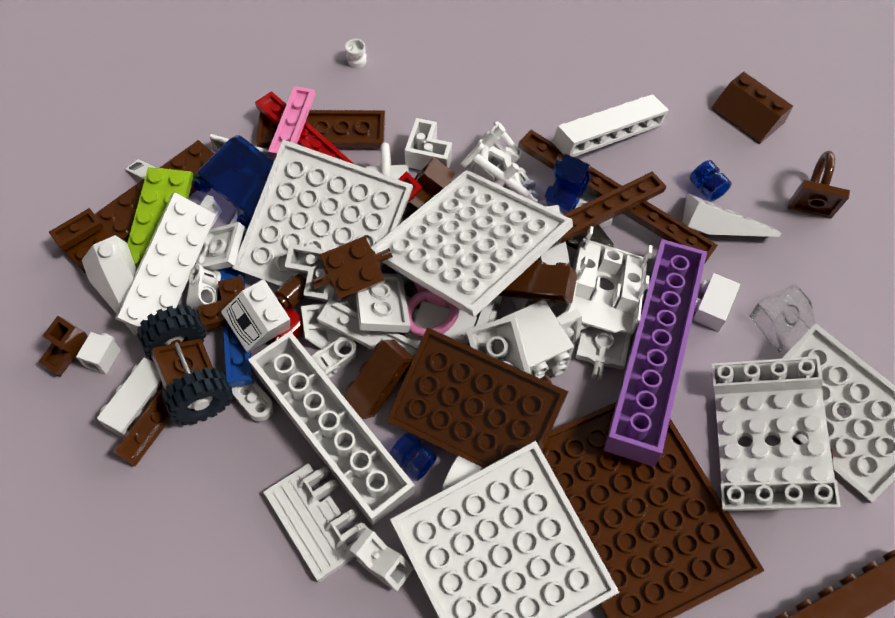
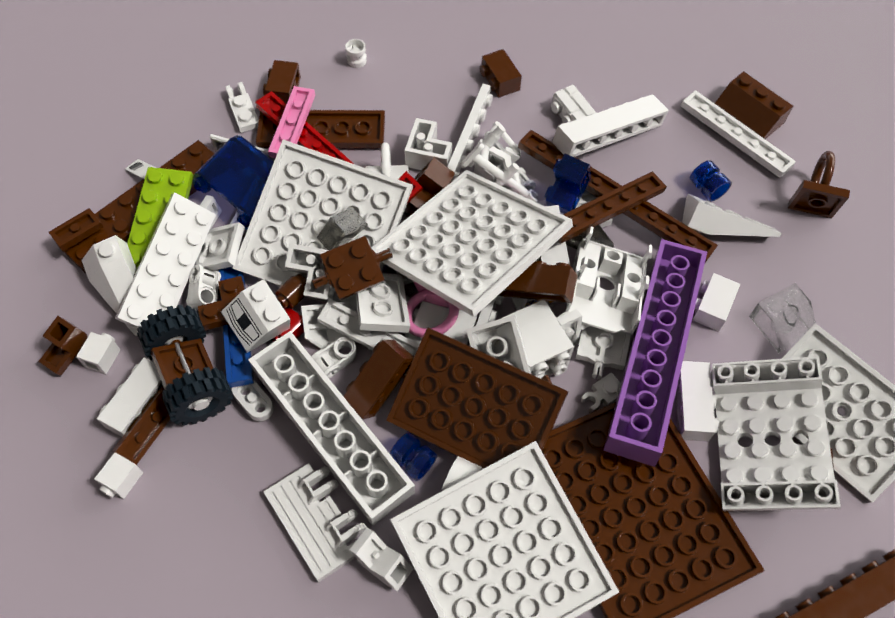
(118, 476): none -> white brick
(242, 109): none -> white hinge
(282, 79): none -> reddish brown brick
(341, 228): none -> clear smoke slope
(470, 129): none -> white plate
(500, 73): none -> reddish brown brick
(570, 104): none -> white brick
(604, 391): none -> white plate
(696, 402): none -> white brick
(738, 134): none -> white plate

